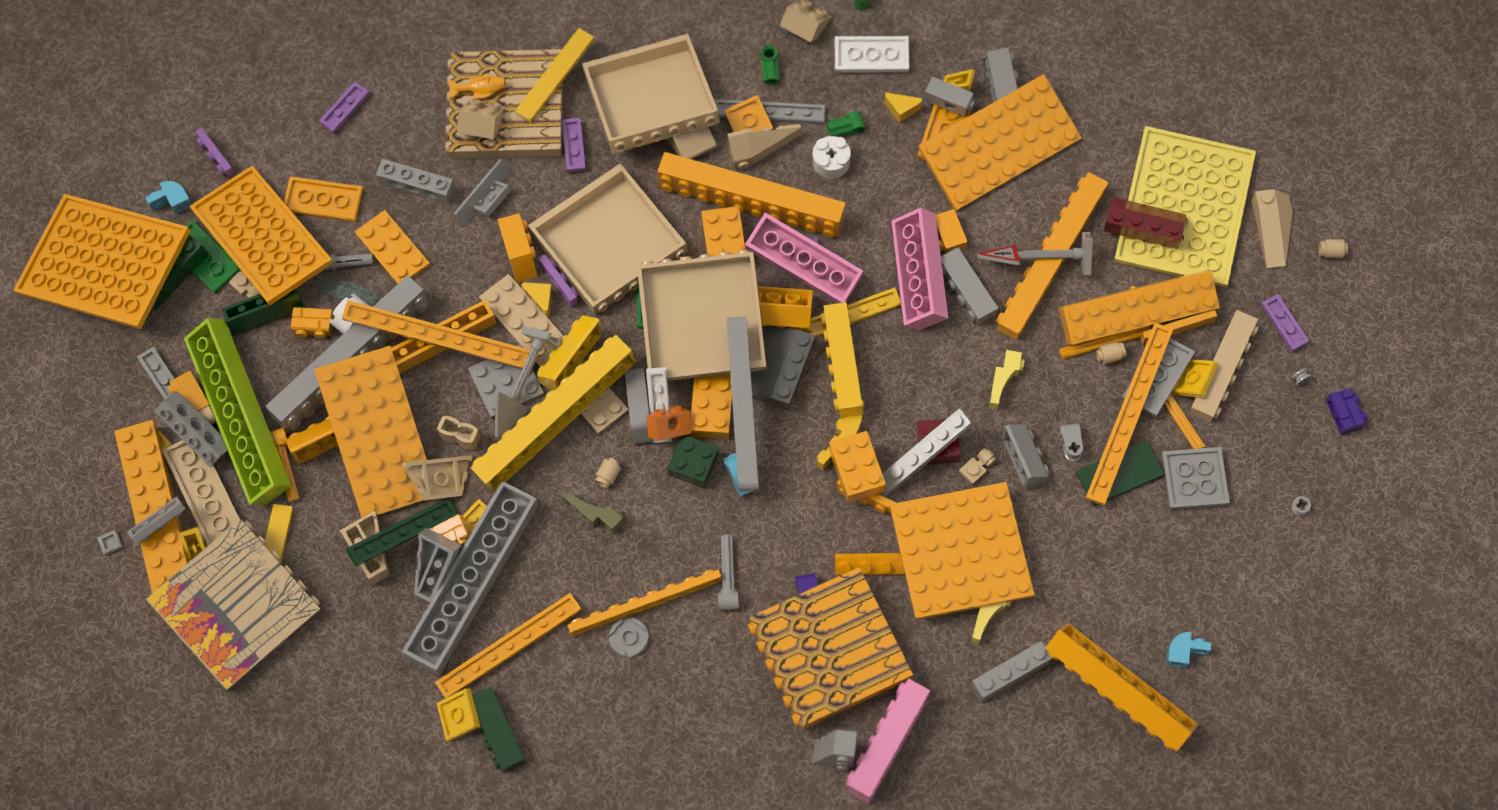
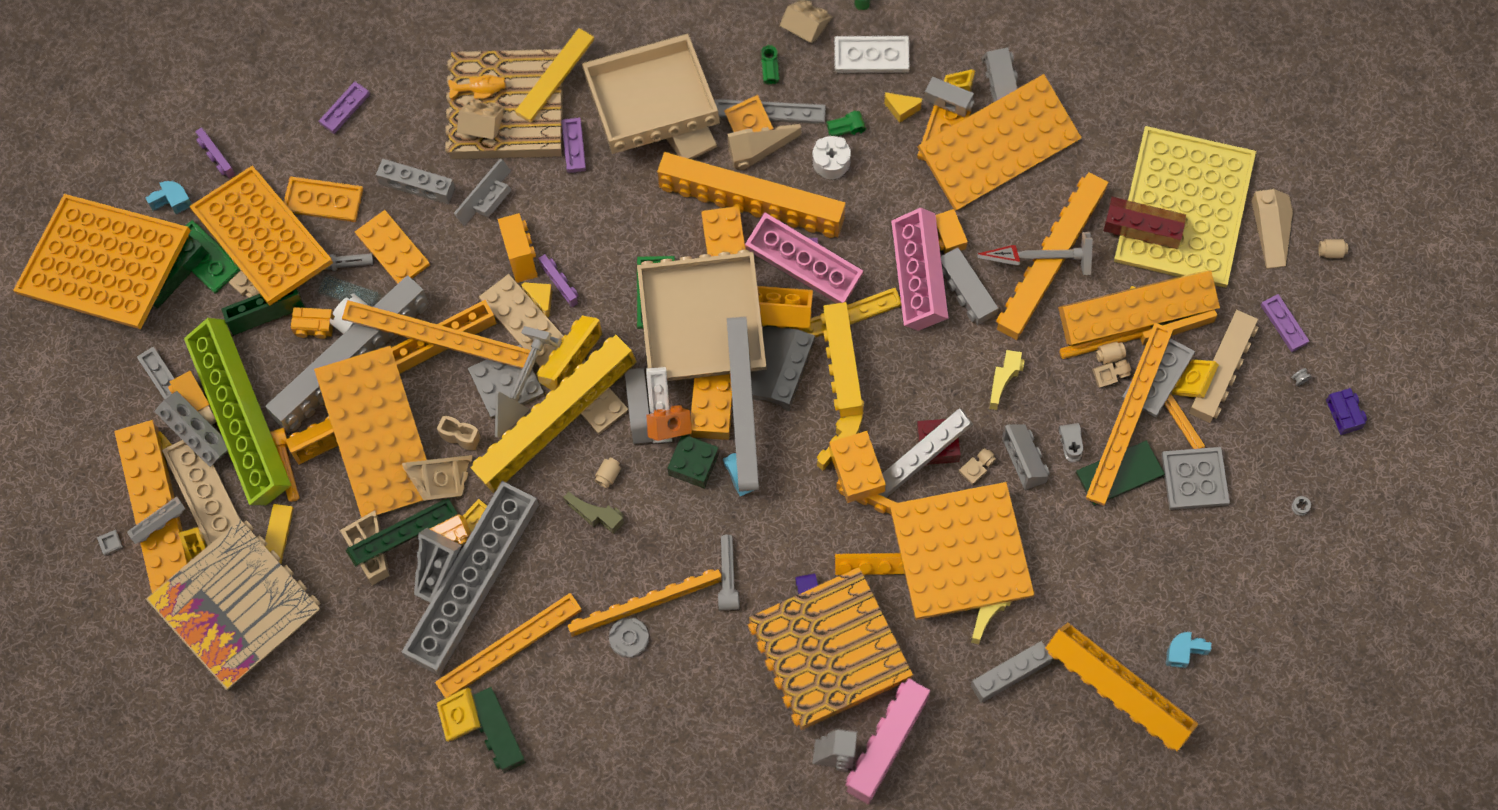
(603, 237): tan panel -> none
(1107, 373): none -> tan plate

